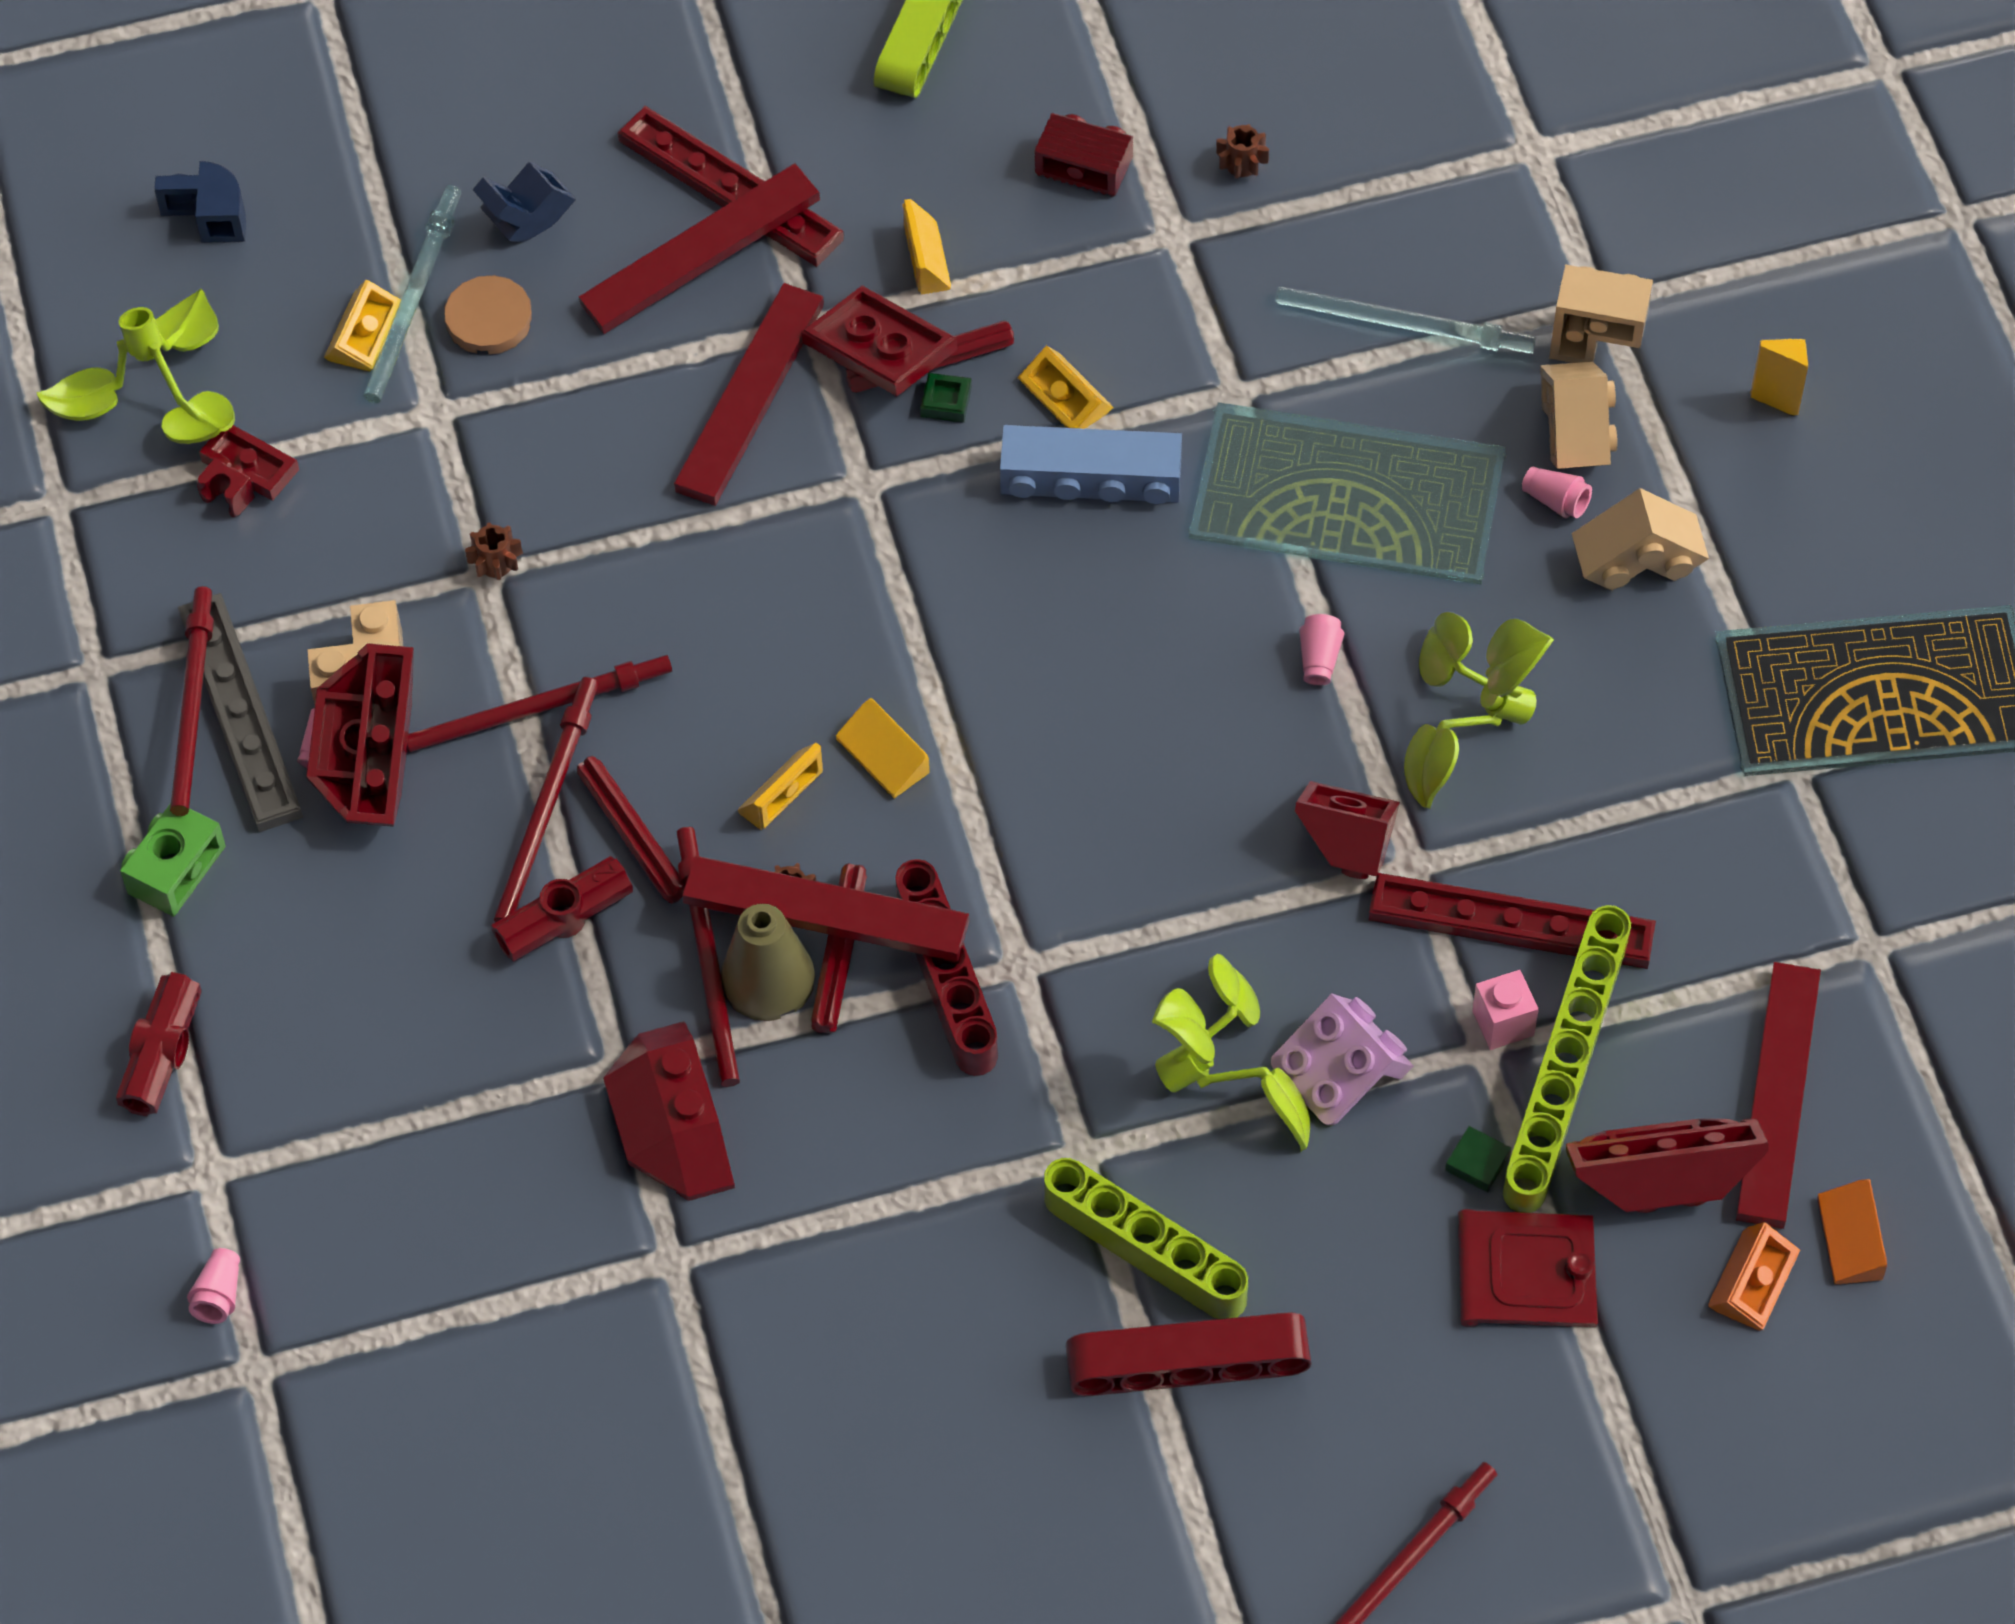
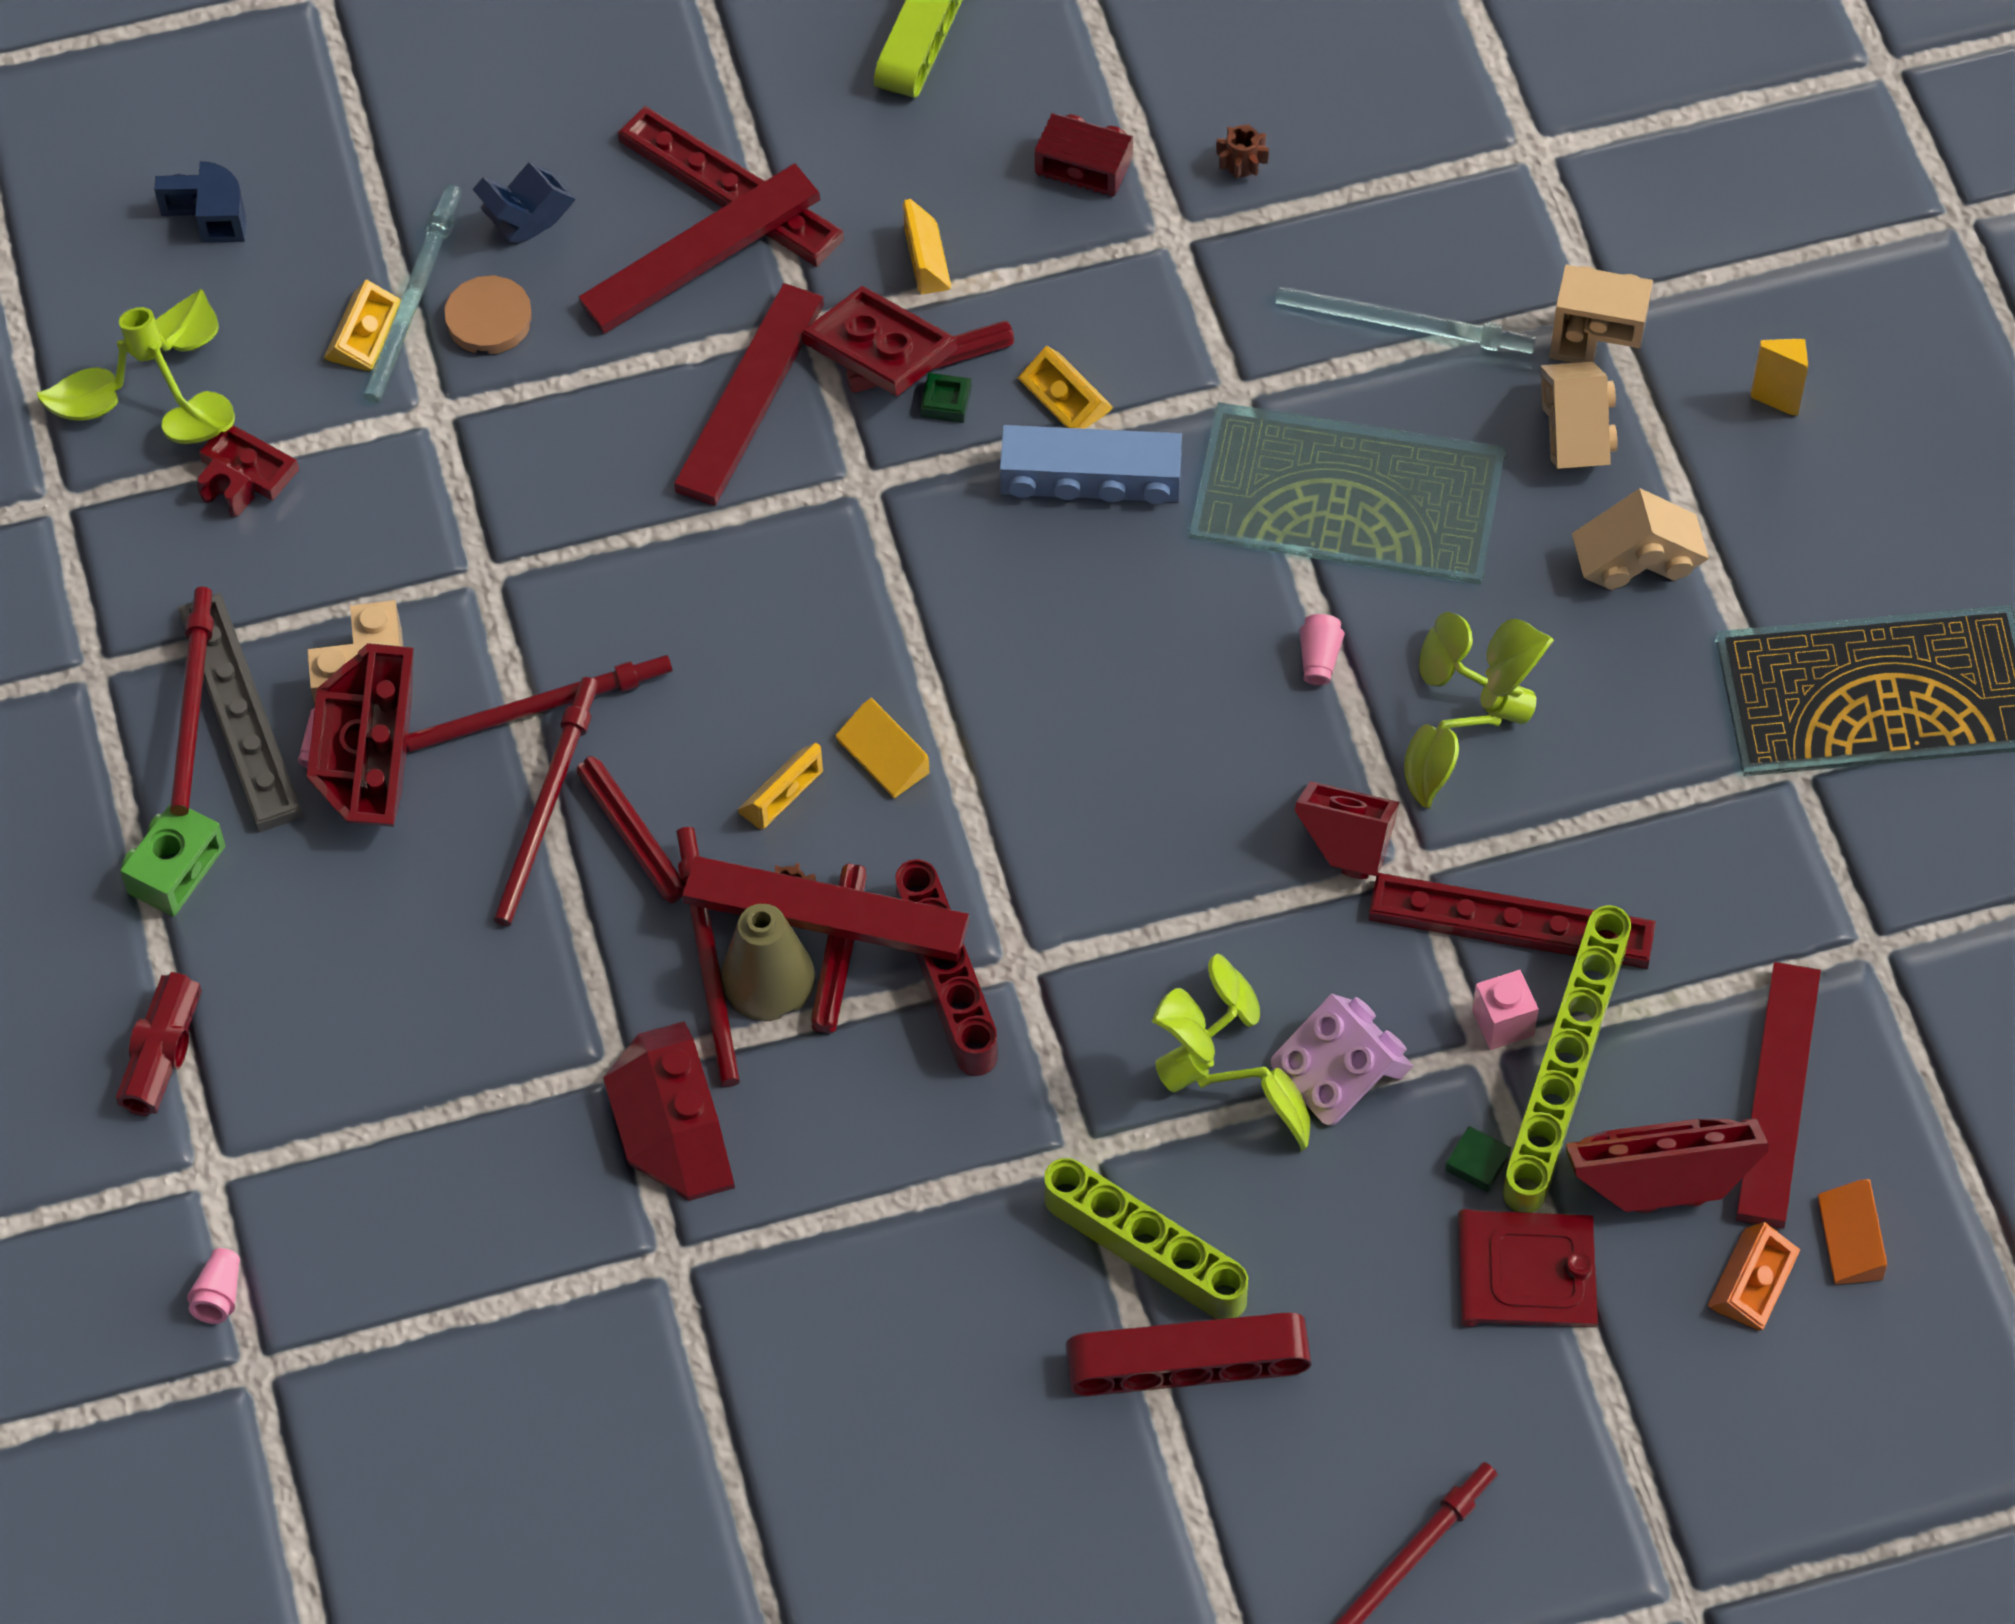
(493, 551): copper gear -> none
(540, 923): dark red piece -> none
(1559, 491): bright pink cone -> none

